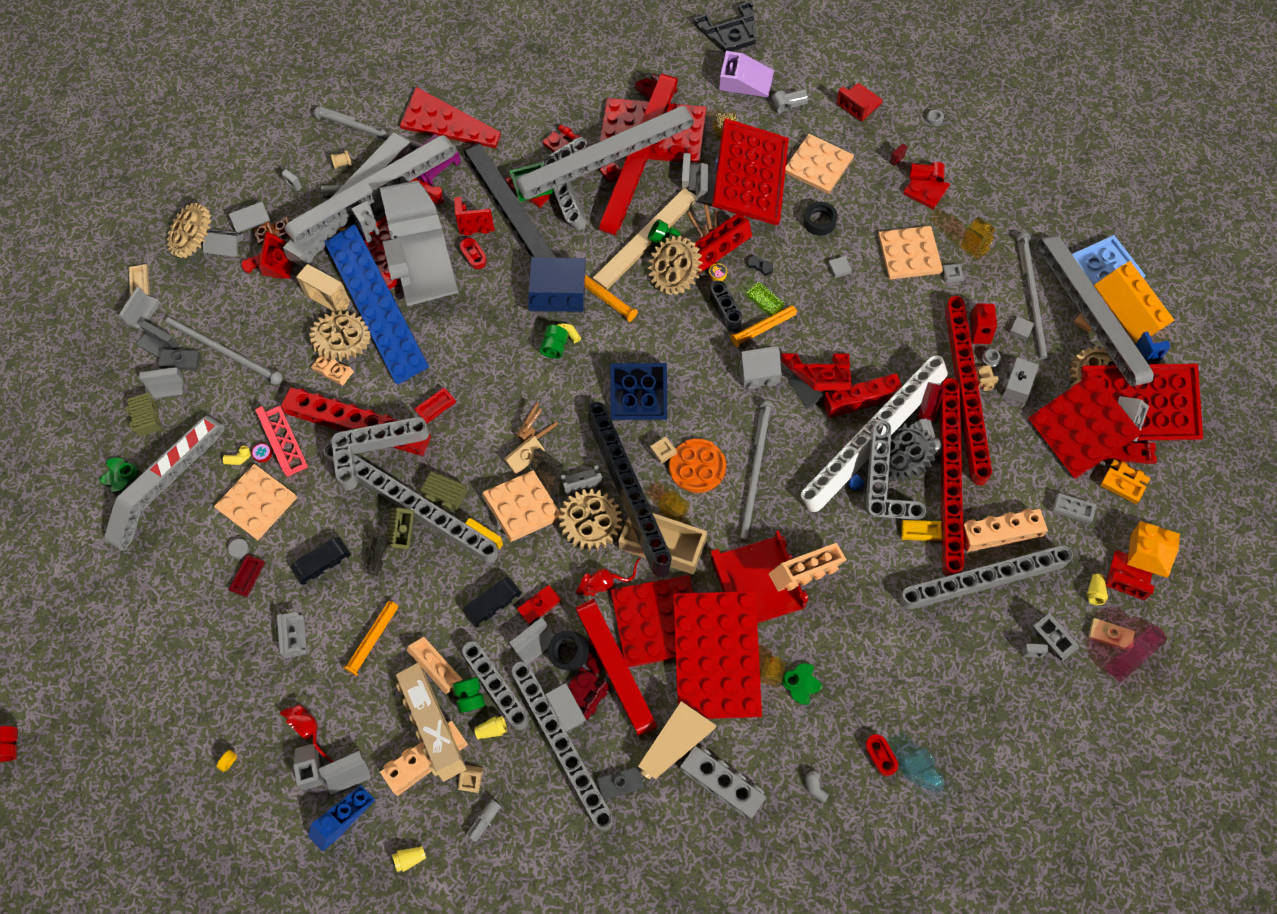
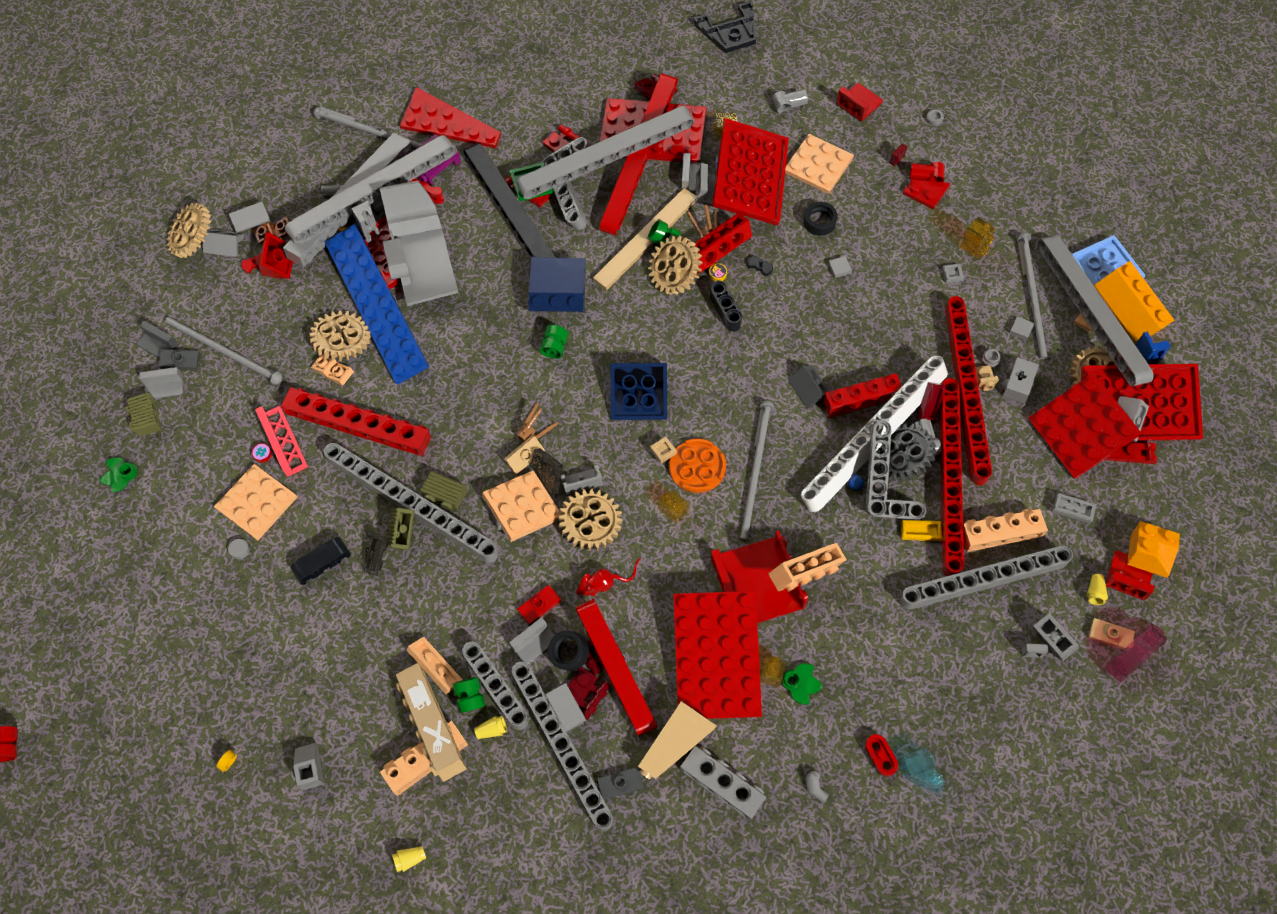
(138, 309): light grey panel -> none
(139, 278): tan tile -> none
(156, 479): light grey beam -> none
(238, 459): light yellow arm -> none
(246, 576): dark red tile -> none
(291, 180): light grey tile -> none
(291, 635): light grey hinge -> none
(303, 724): red animal -> none
(323, 289): tan window -> none
(339, 818): blue slope -> none
(341, 159): tan bush -> none
(345, 772): light grey panel -> none
(371, 638): light orange axle -> none
(372, 443): light grey beam -> none
(435, 405): red plate -> none
(470, 779): tan slope -> none
(473, 220): red bracket -> none
(474, 254): red plate -> none
(483, 821): light grey axle -> none
(486, 532): yellow tile -> none
(491, 600): black beam -> none
(573, 334): light yellow arm -> none
(610, 299): light orange axle -> none
(611, 171): red plate -> none
(629, 490): black beam -> none
(647, 619): red plate -> none
(681, 539): tan piece -> none
(745, 75): lavender slope -> none
(760, 367): light grey slope -> none
(763, 325): light orange axle -> none
(765, 299): clear neon green plate -> none
(821, 376): red wing -> none
(910, 252): light nougat plate -> none
(983, 317): red torso -> none
(1123, 485): light orange plate -> none

